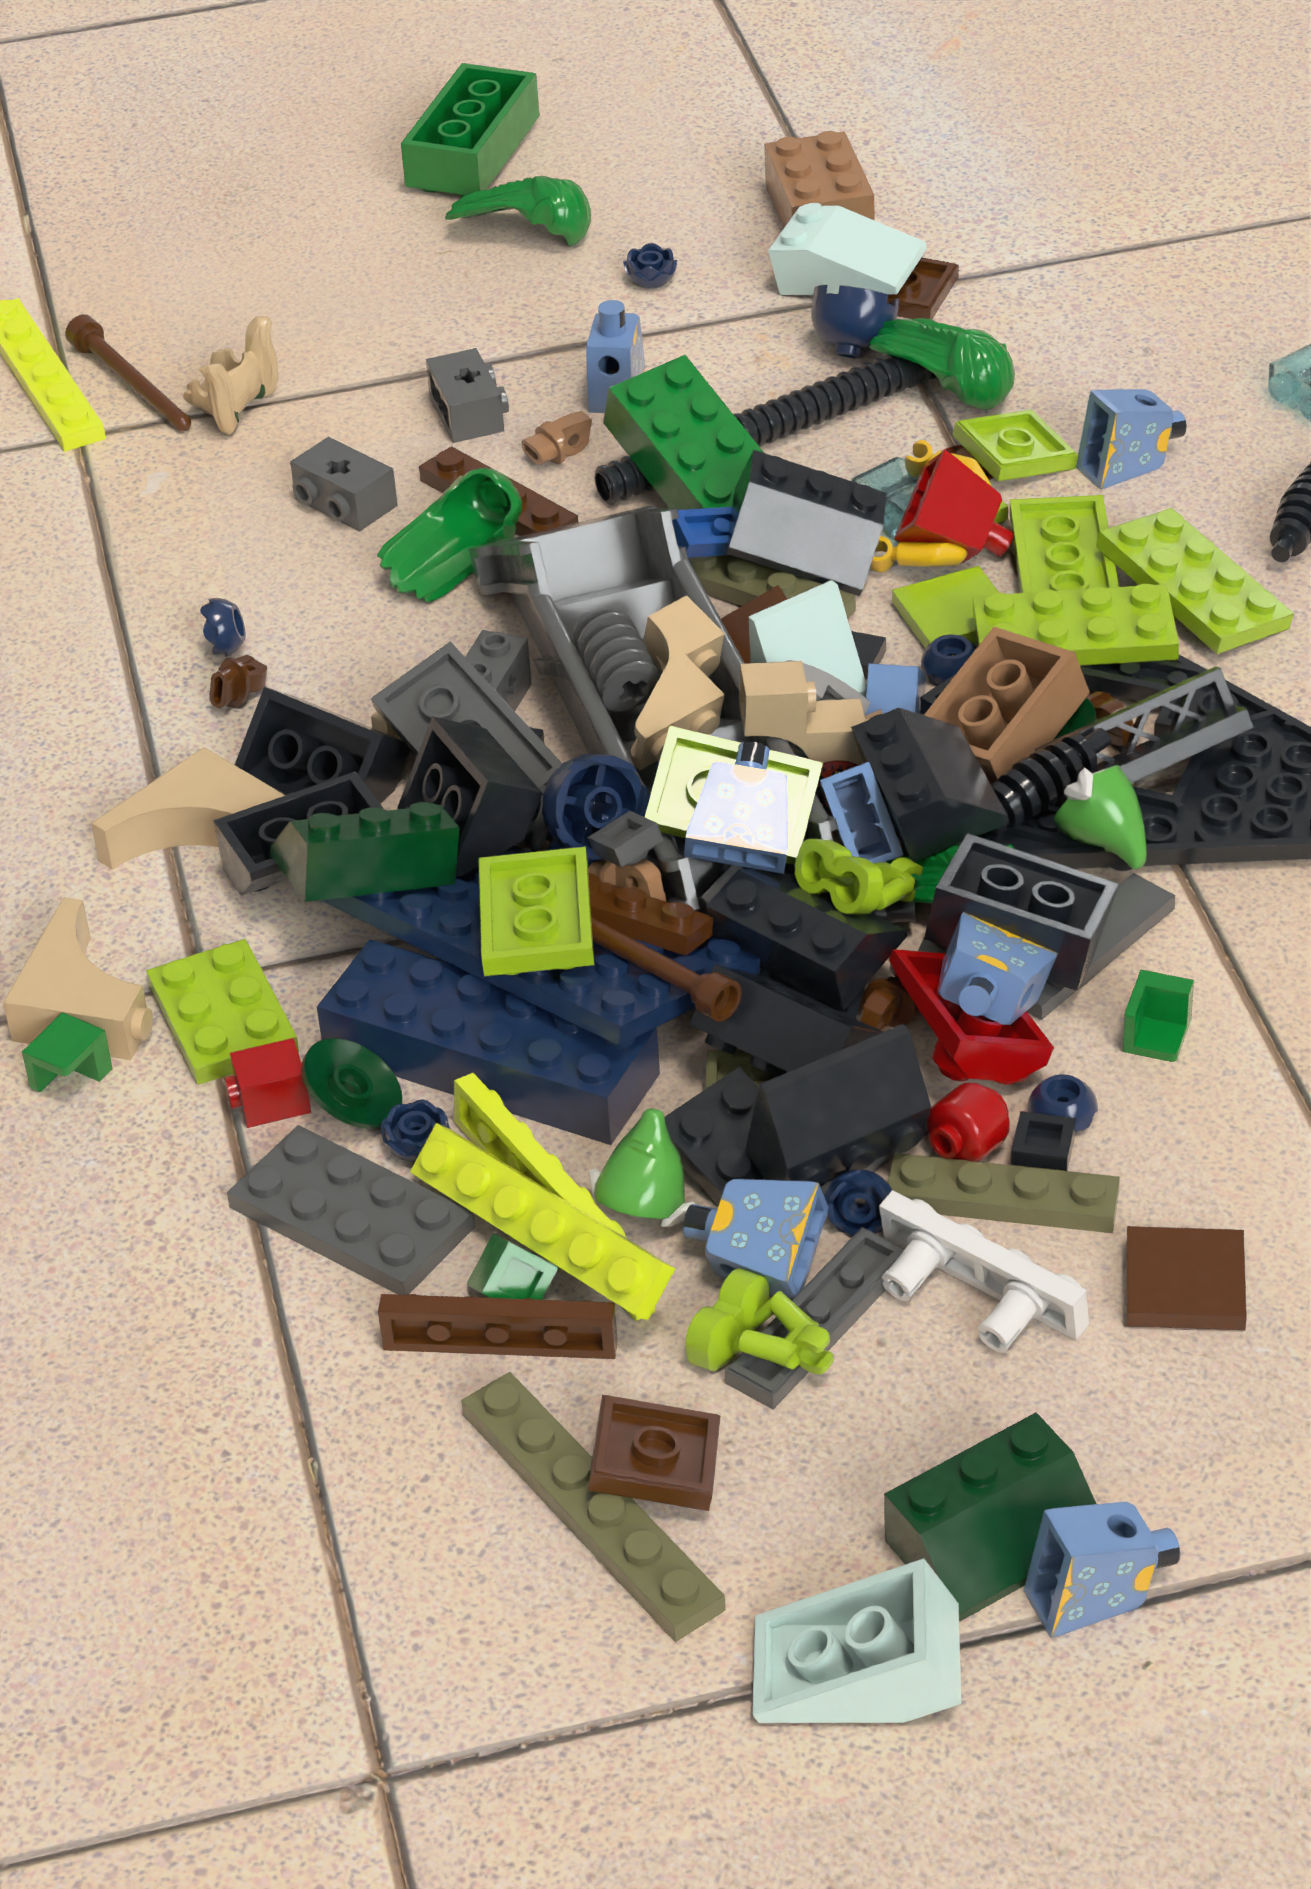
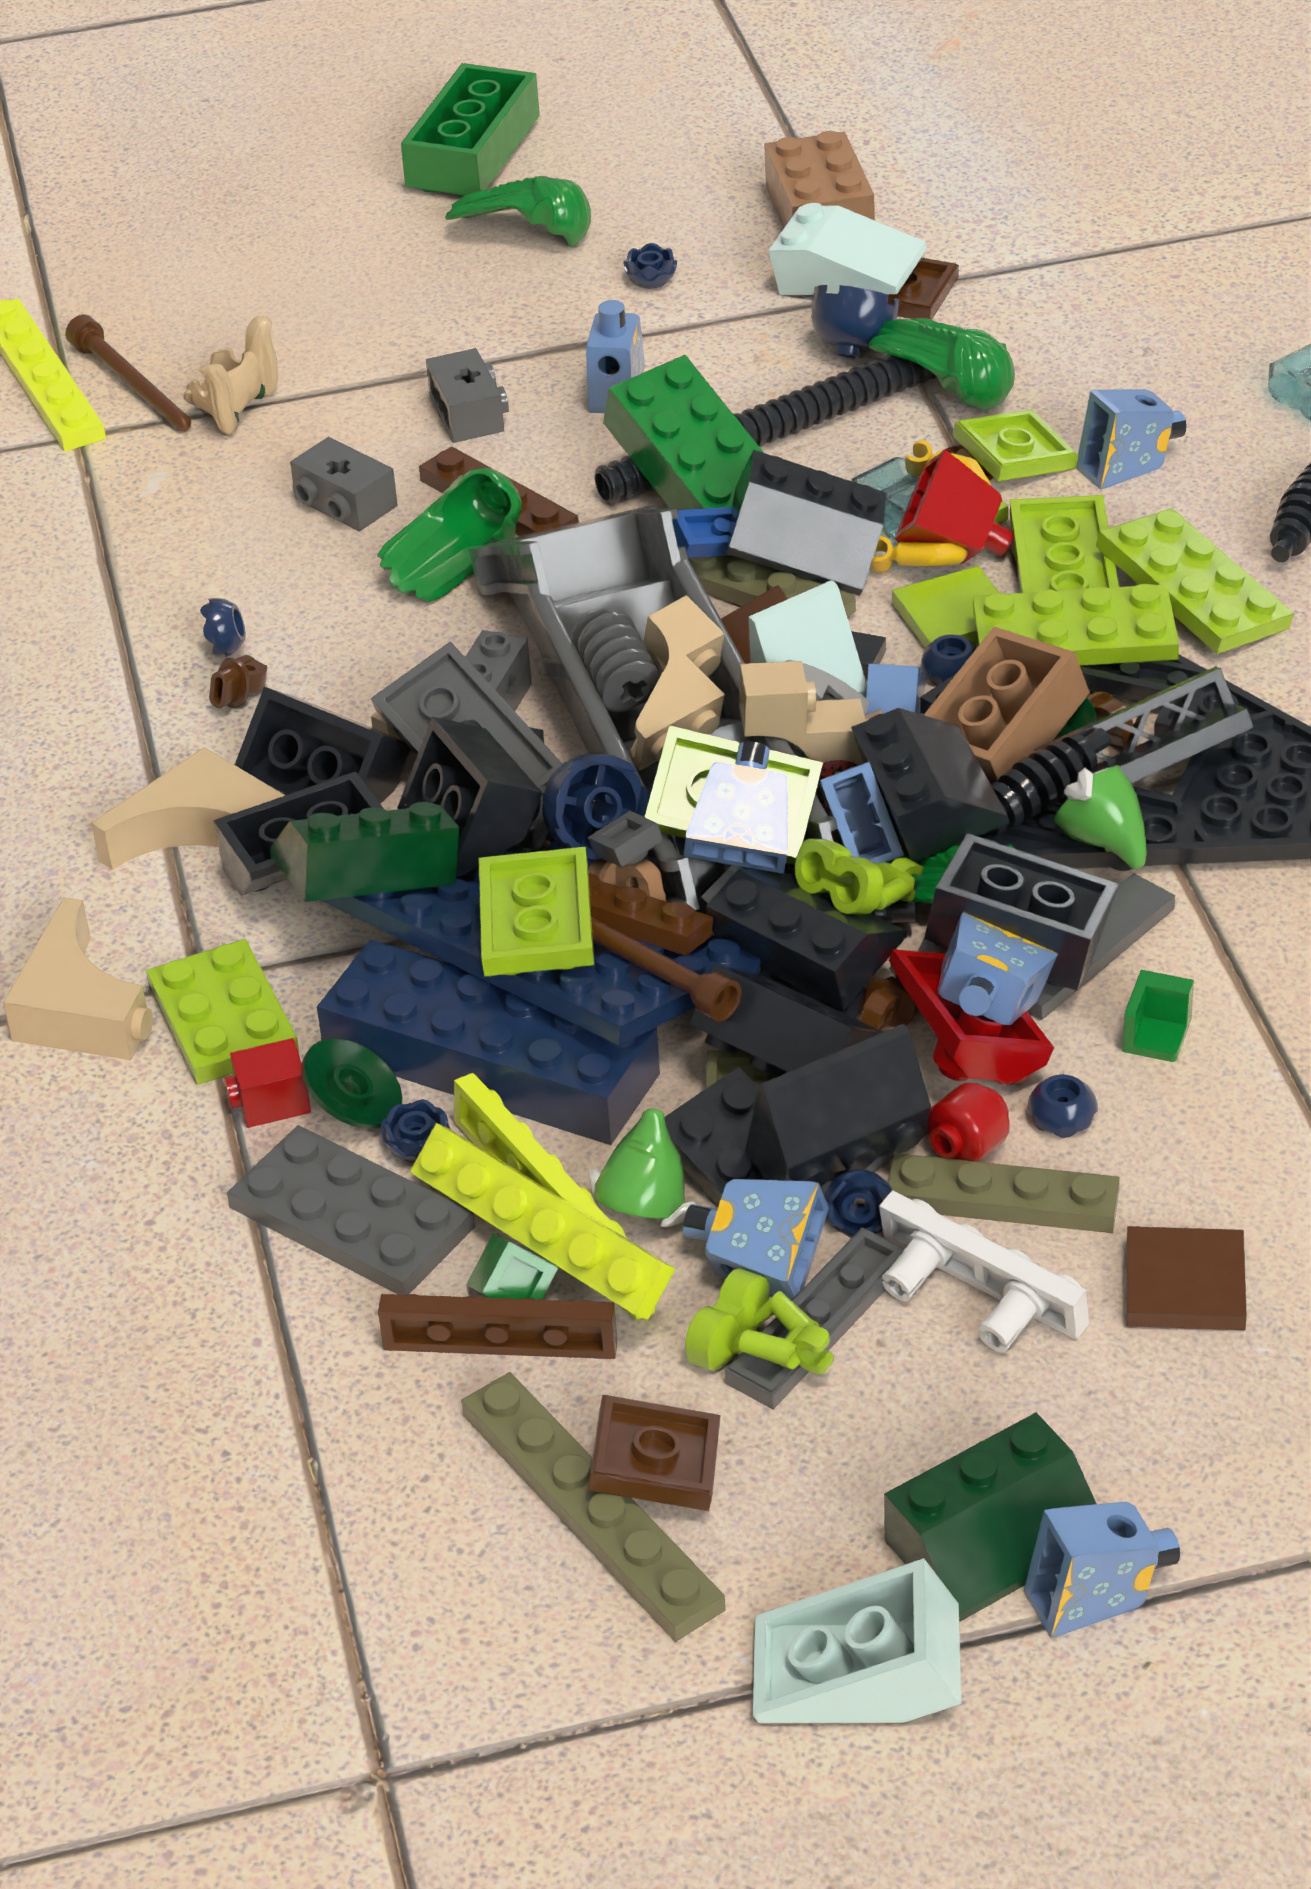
(64, 1048): green panel -> none
(558, 438): medium nougat piece -> none
(1043, 1141): black plate -> none

